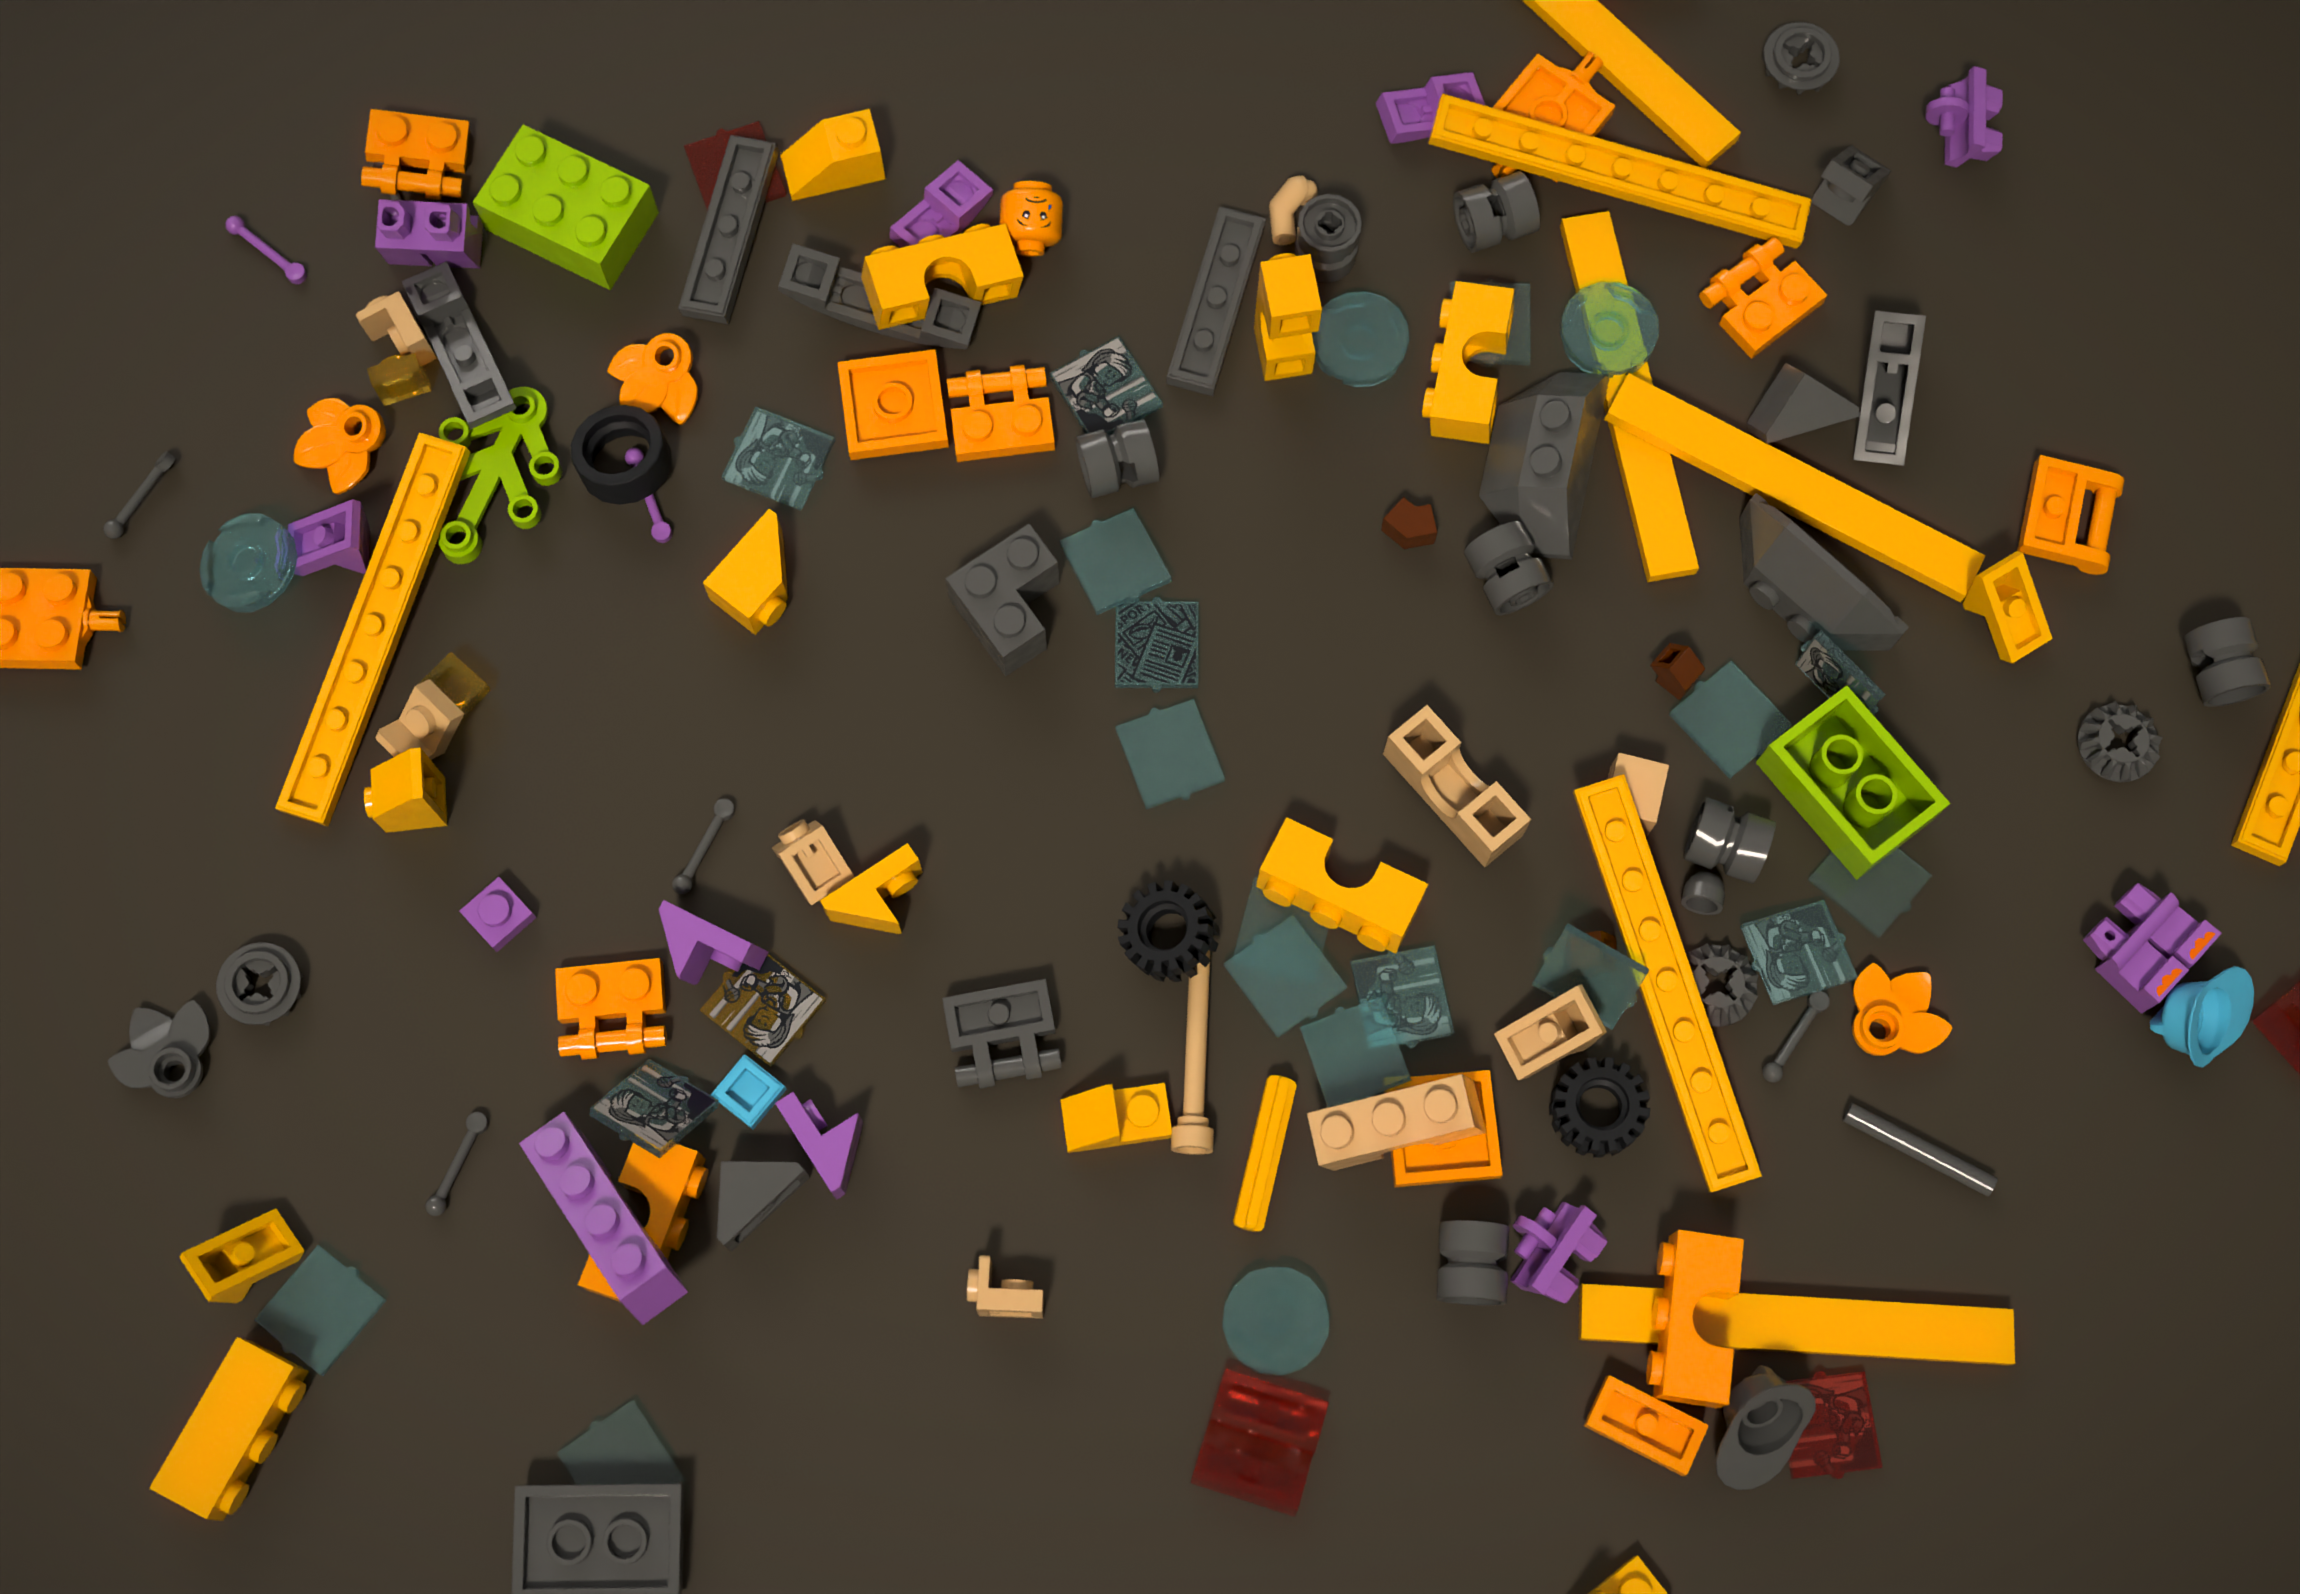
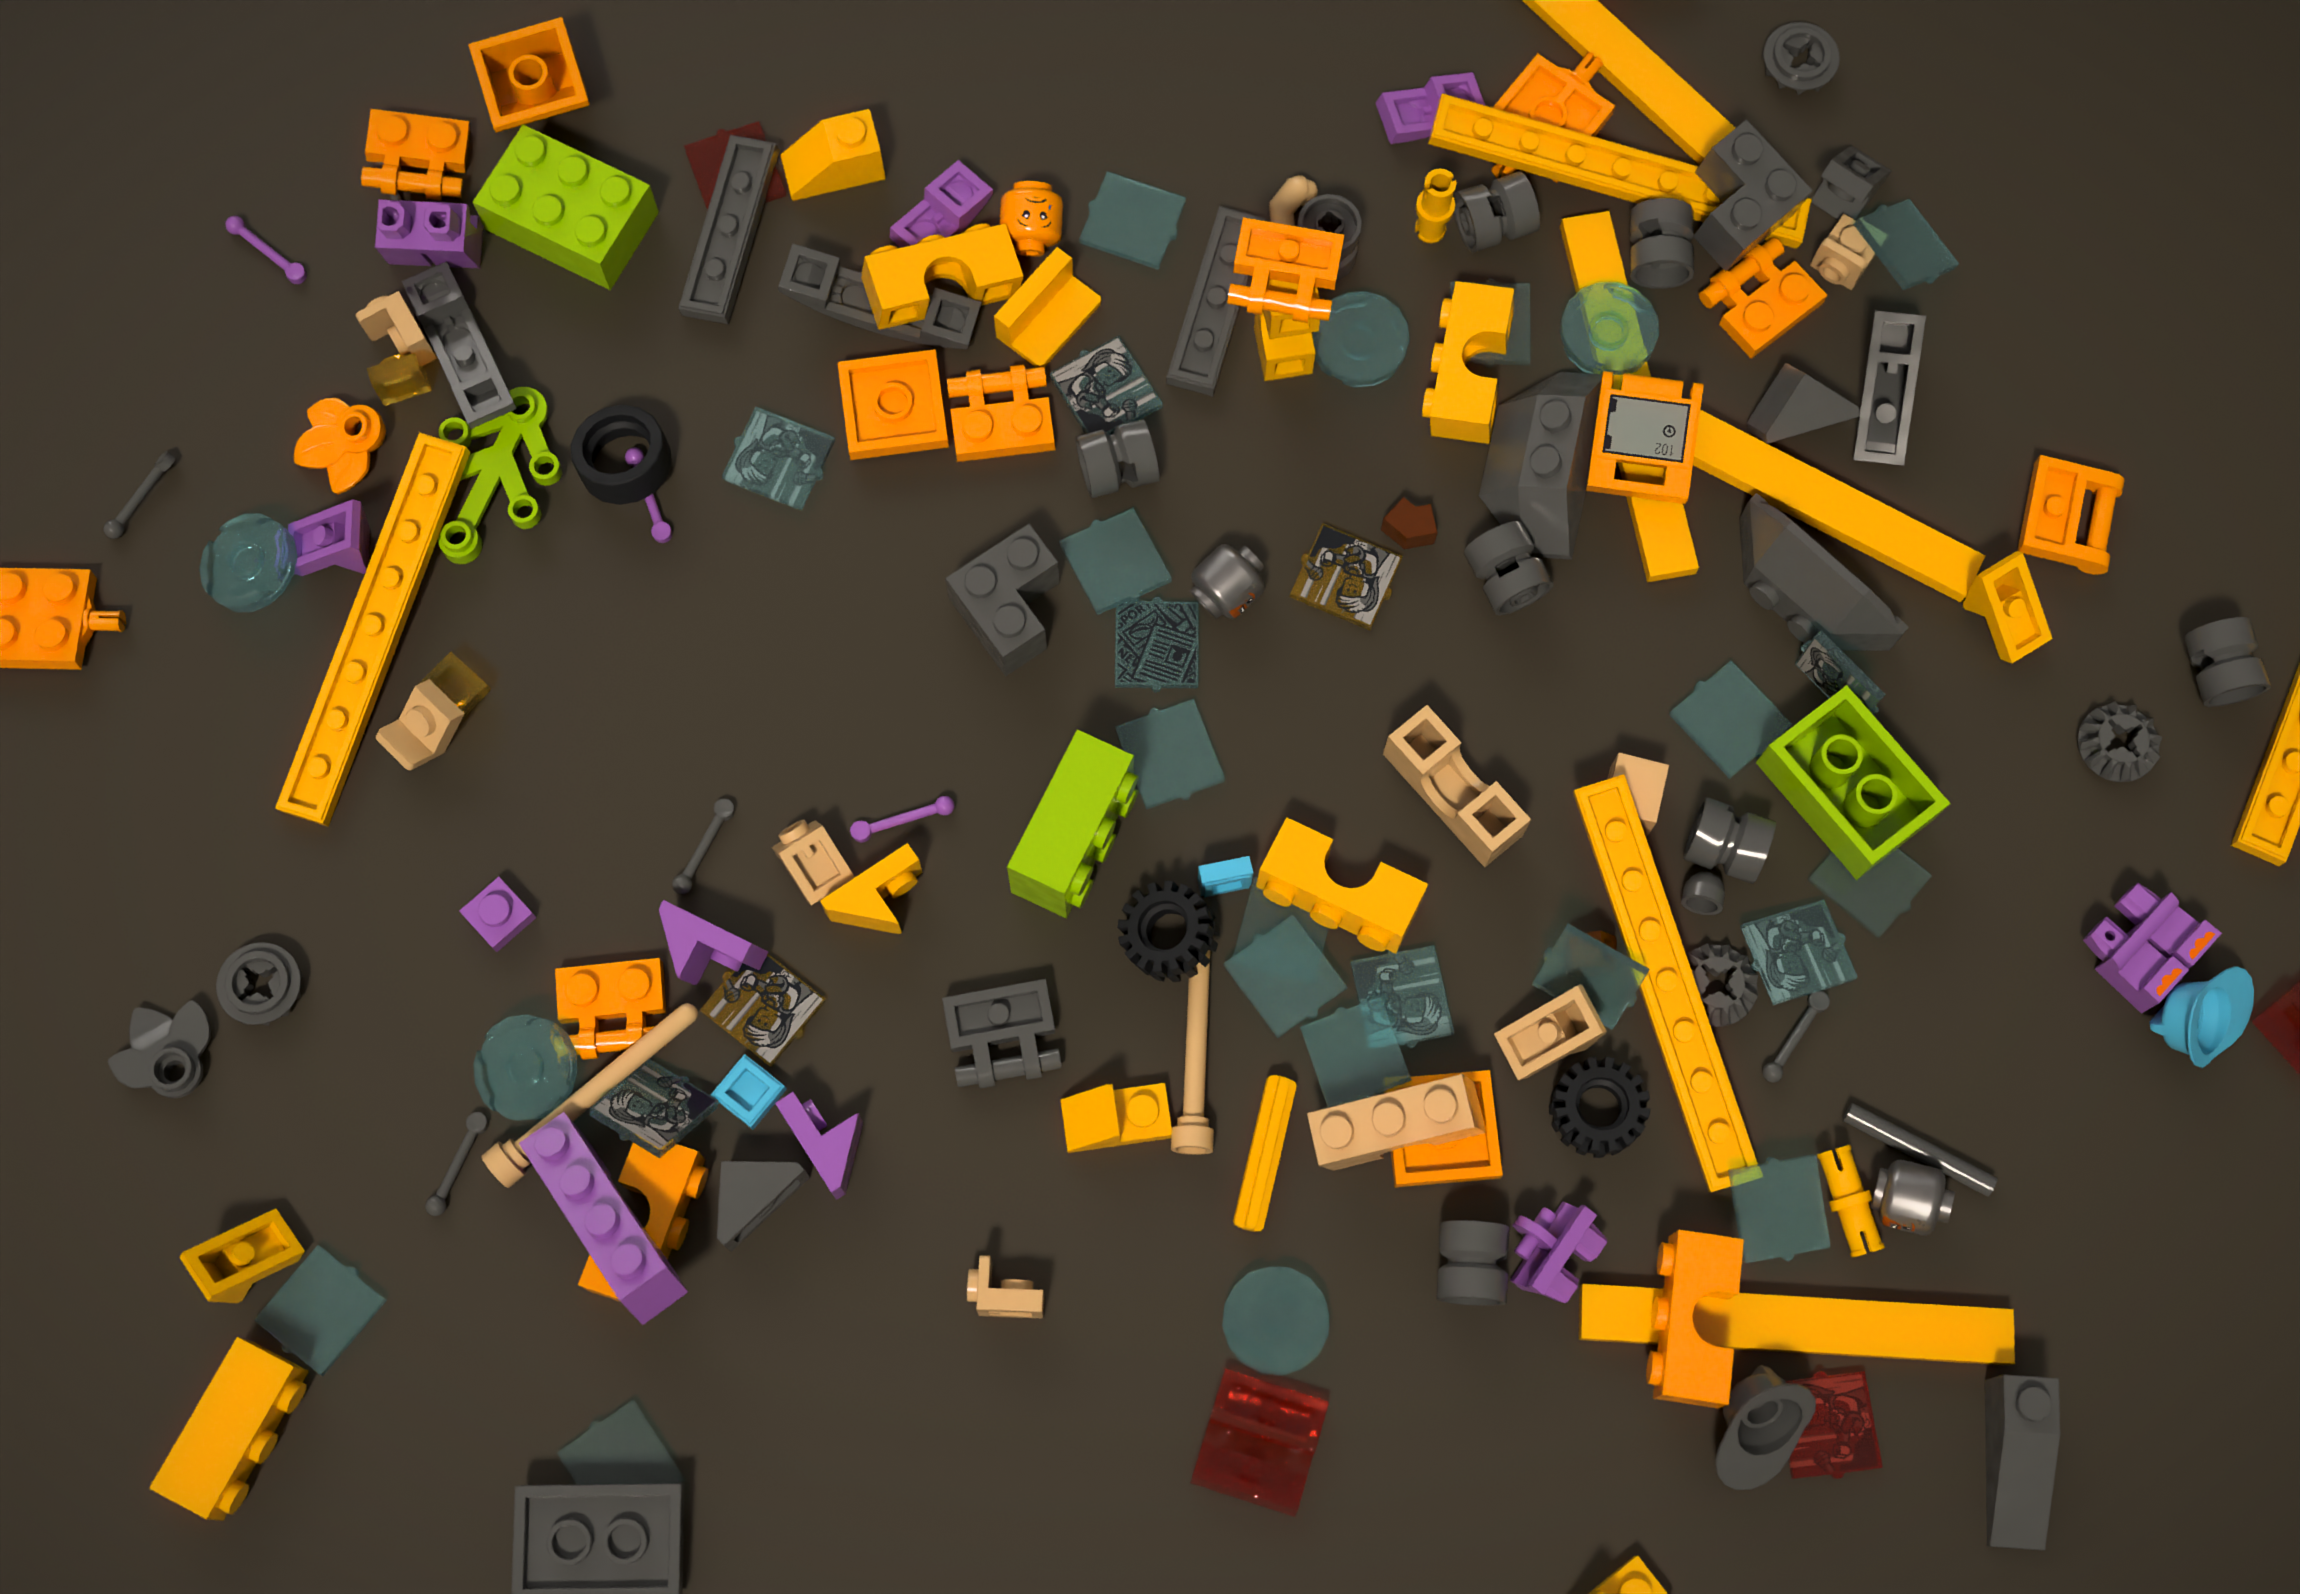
(407, 793): yellow slope -> none
(509, 1160): none -> tan piece
(525, 1067): none -> clear light blue tile
(529, 74): none -> light orange slope
(653, 385): light orange plate -> none
(752, 577): yellow slope -> none
(862, 831): none -> medium lavender hinge
(1046, 311): none -> yellow panel
(1073, 825): none -> lime brick
(1132, 220): none -> clear light blue piece
(1225, 876): none -> medium azure tile
(1228, 581): none -> flat silver head
(1285, 255): none -> light orange plate
(1346, 576): none -> piece
(1435, 205): none -> yellow pin
(1646, 1425): light orange plate -> none
(1648, 427): none -> container
(1661, 243): none -> dark grey wheel
(1677, 669): reddish brown piece -> none
(1755, 192): none -> dark grey brick
(1779, 1208): none -> clear light blue piece
(1843, 254): none -> tan bracket
(1850, 1201): none -> yellow pin
(1900, 1009): light orange plate -> none
(1906, 244): none -> clear light blue piece
(1912, 1197): none -> flat silver head
(1963, 118): medium lavender hips -> none
(2020, 1458): none -> dark grey slope

